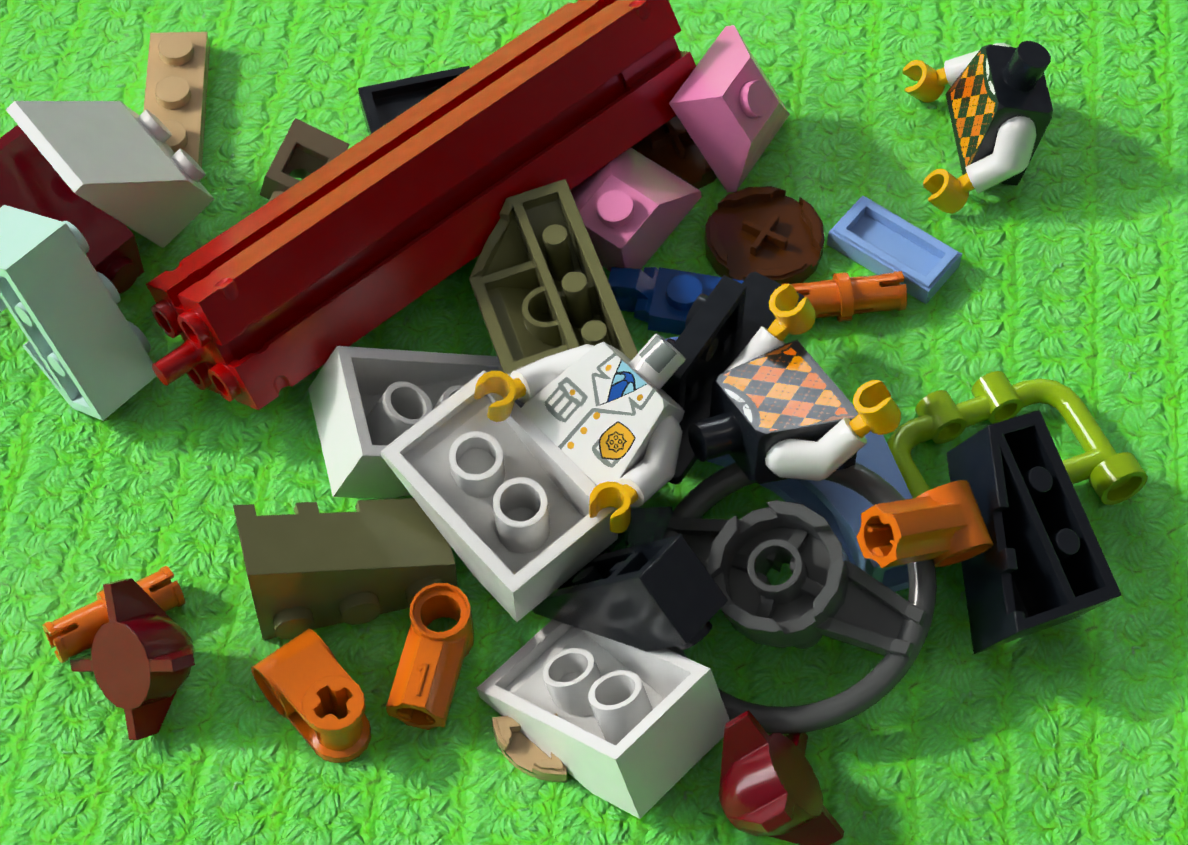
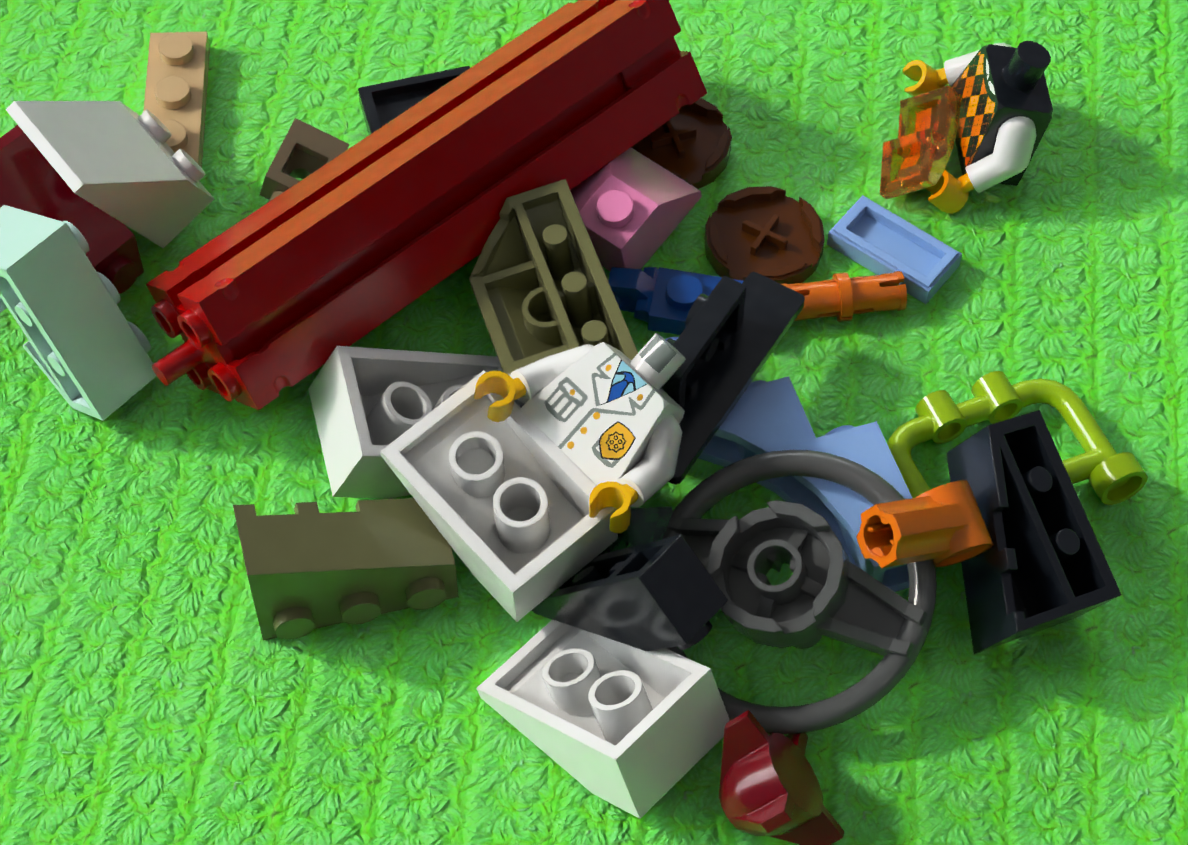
(77, 629): orange pin -> none
(138, 657): dark red piece -> none
(316, 697): orange piece -> none
(431, 659): orange piece -> none
(525, 752): tan tile -> none
(729, 108): bright pink slope -> none
(783, 411): torso -> none
(923, 143): none -> clear orange slope

